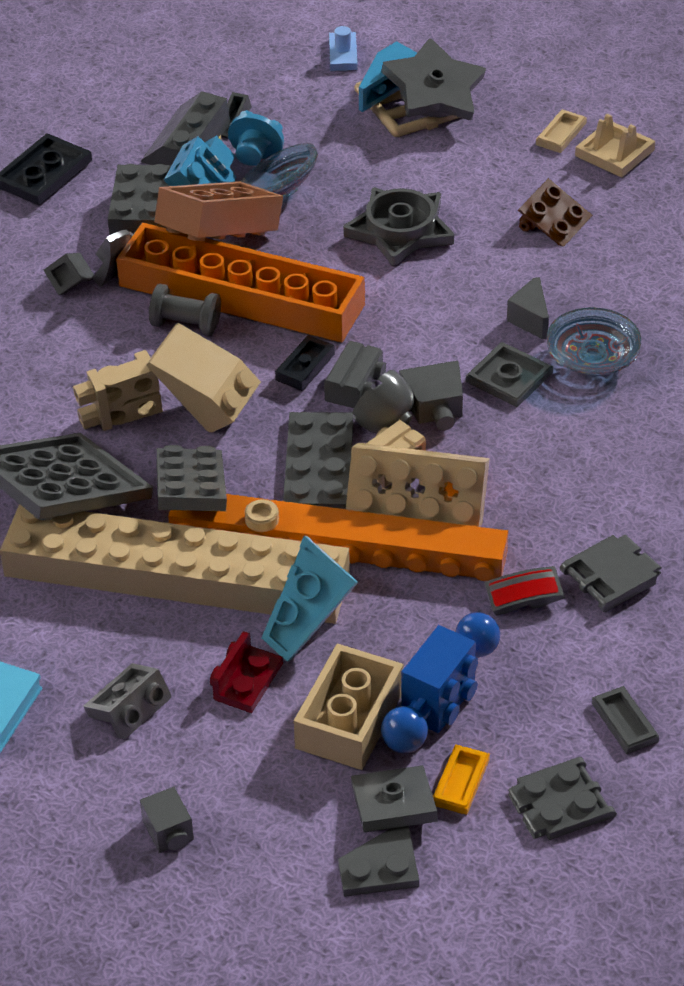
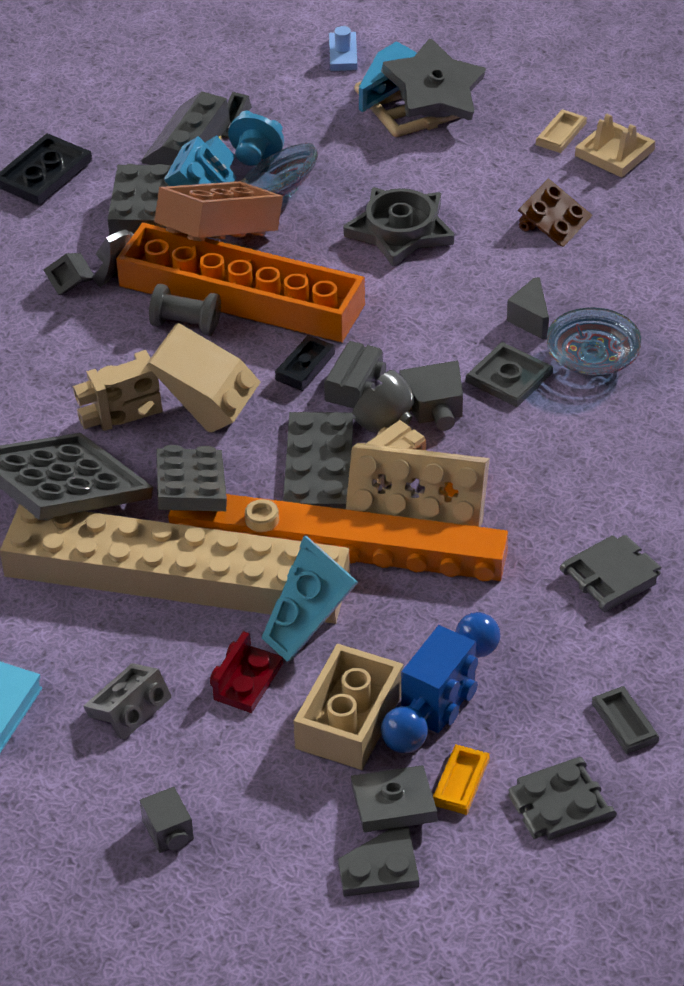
(523, 588): slope -> none

